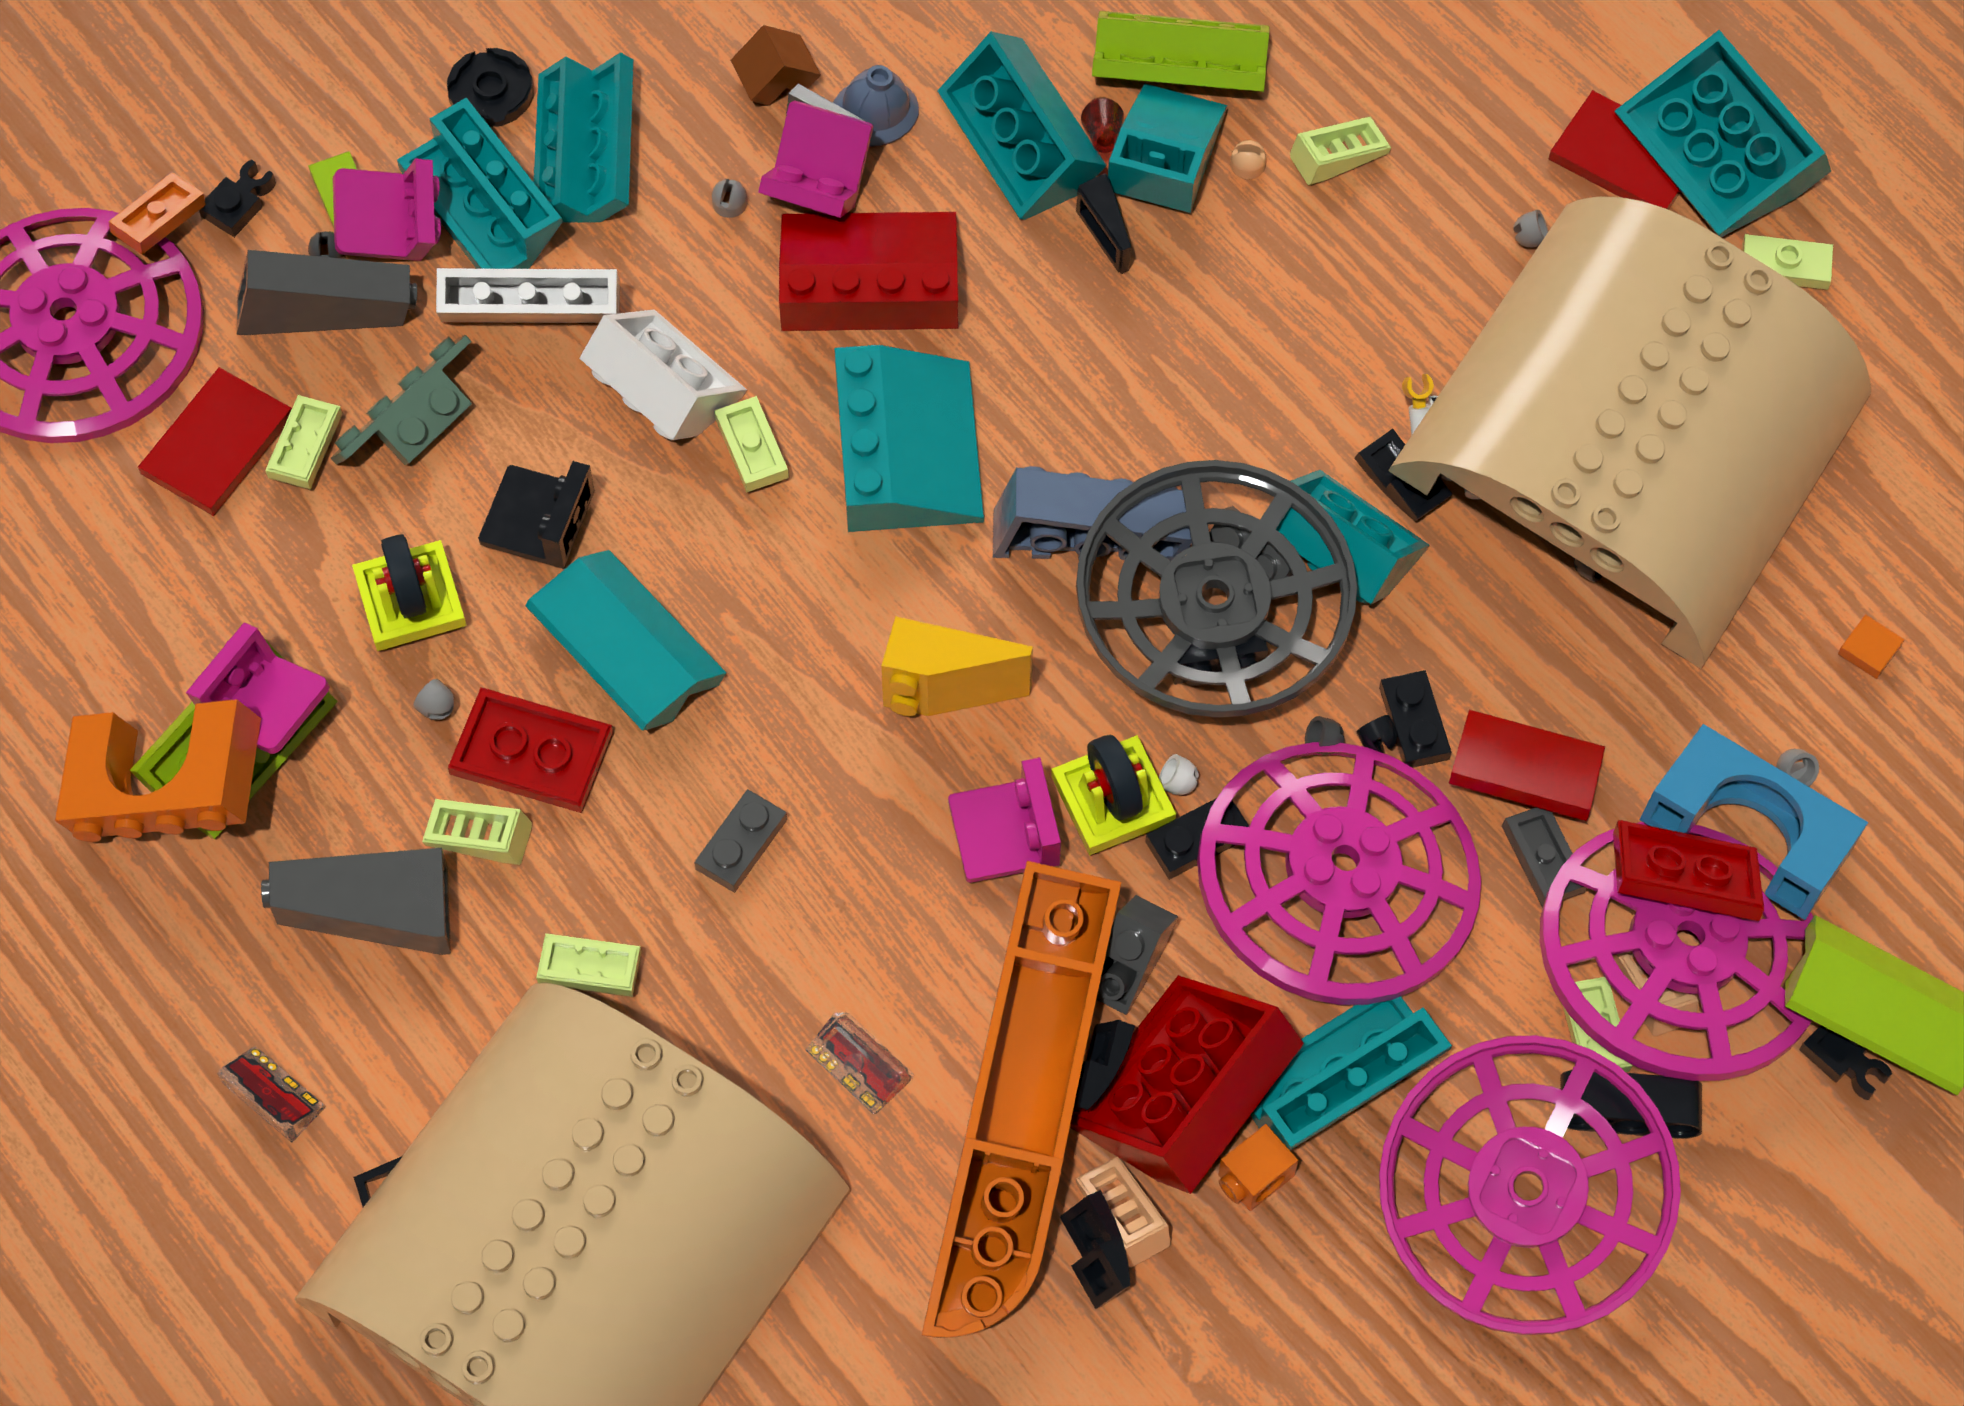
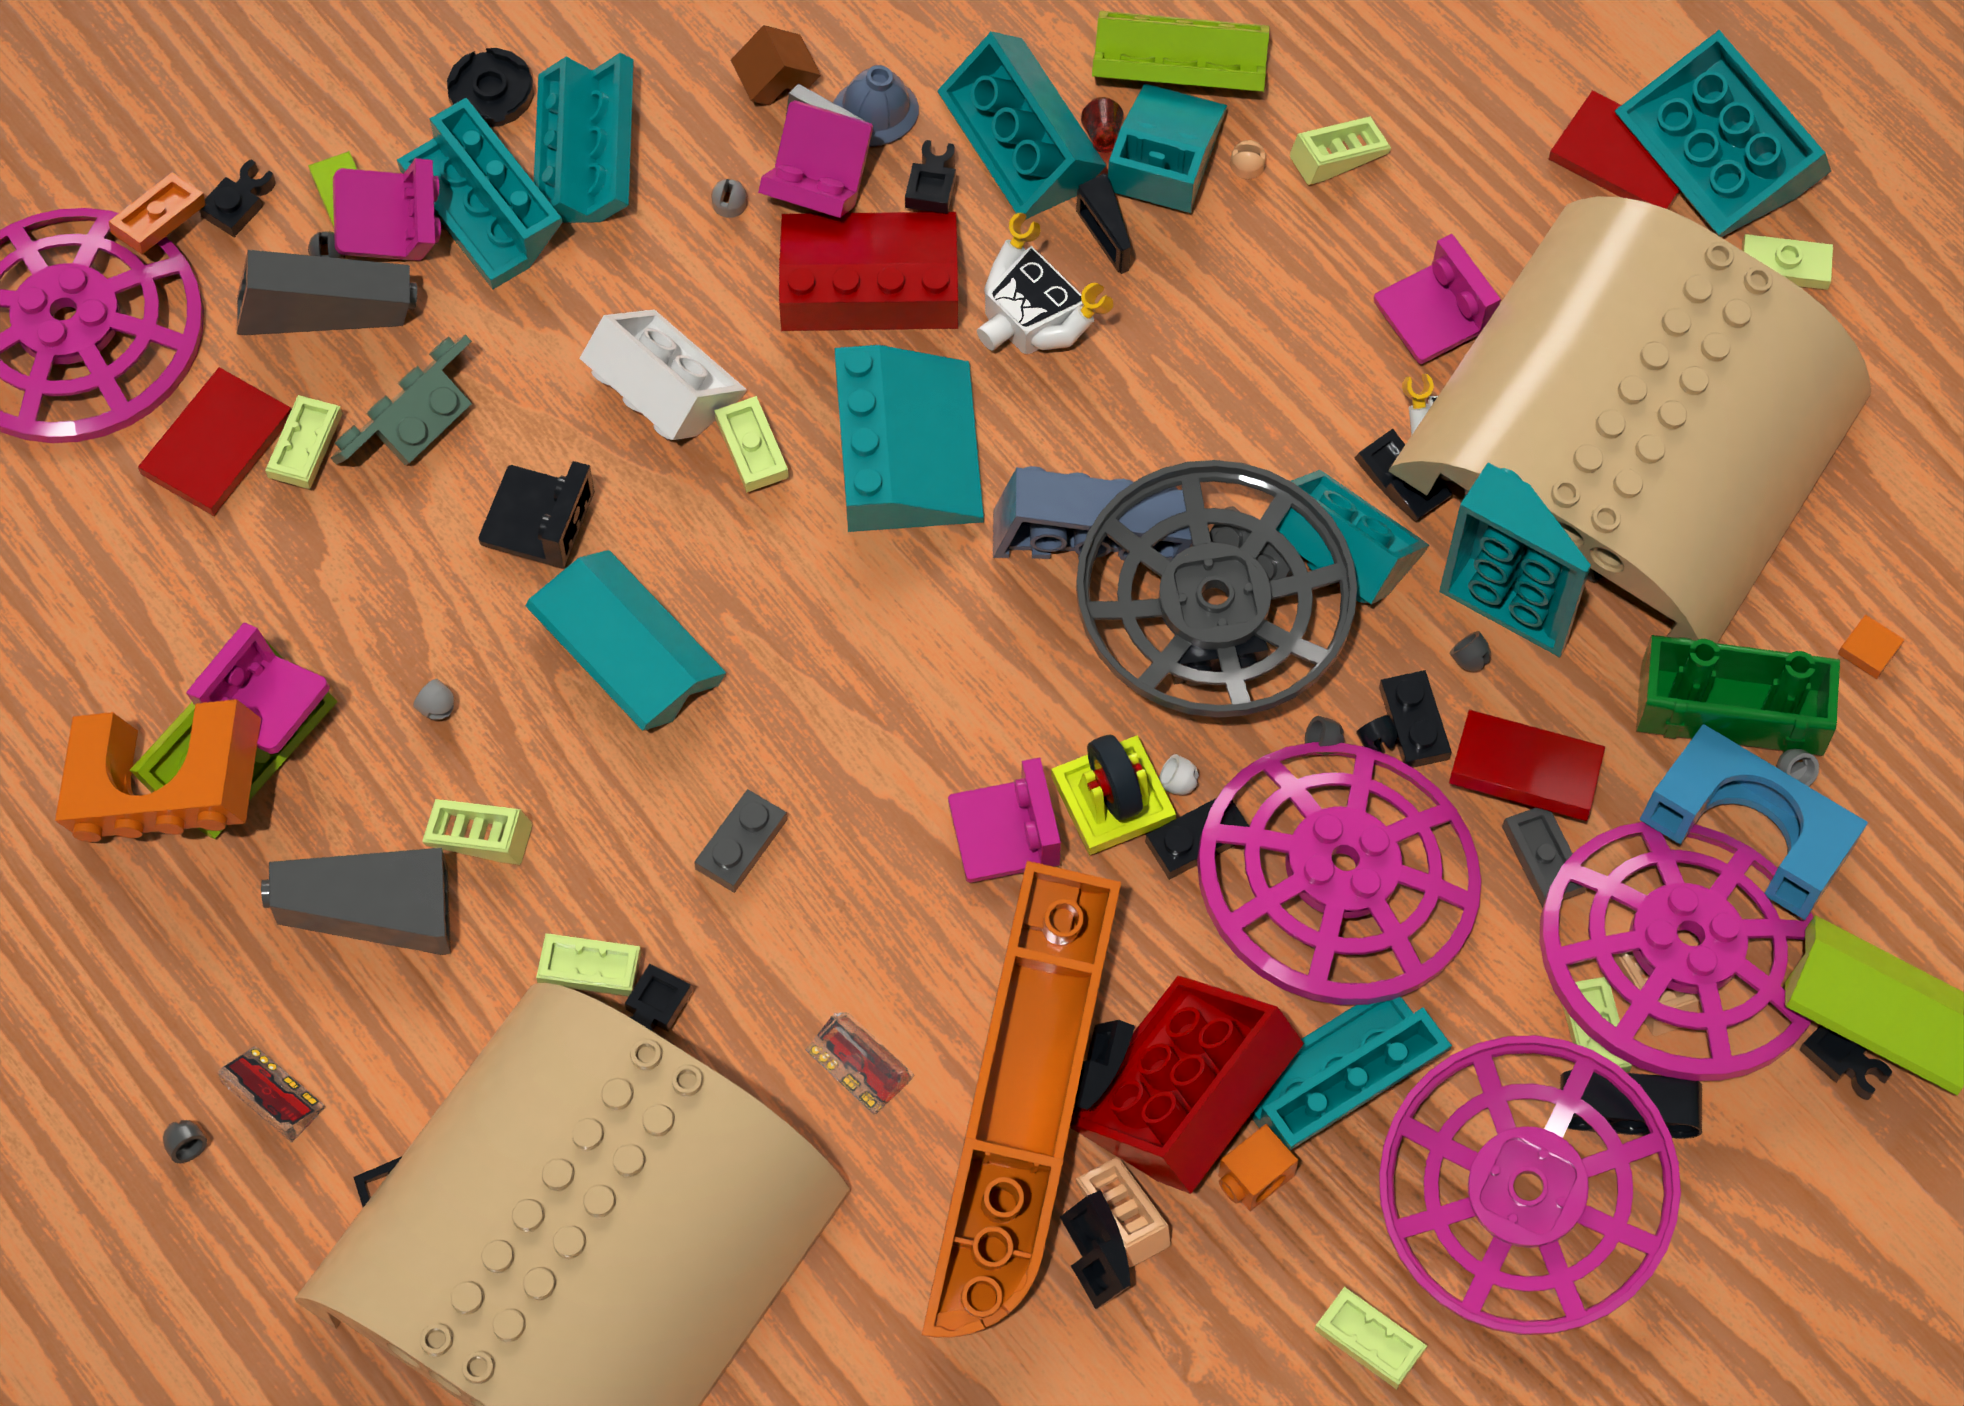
(183, 1141): none -> dark grey hinge
(408, 593): neon yellow plate -> none
(526, 295): white brick -> none
(530, 750): red tile -> none
(657, 998): none -> black plate
(932, 182): none -> black plate
(950, 670): yellow slope -> none
(1032, 300): none -> torso
(1133, 952): dark grey slope -> none
(1370, 1338): none -> yellowish green plate
(1440, 303): none -> dark pink bracket
(1472, 652): none -> dark grey hinge
(1515, 561): none -> teal slope
(1530, 229): light grey hinge -> none
(1688, 870): red tile -> none
(1739, 692): none -> green piece

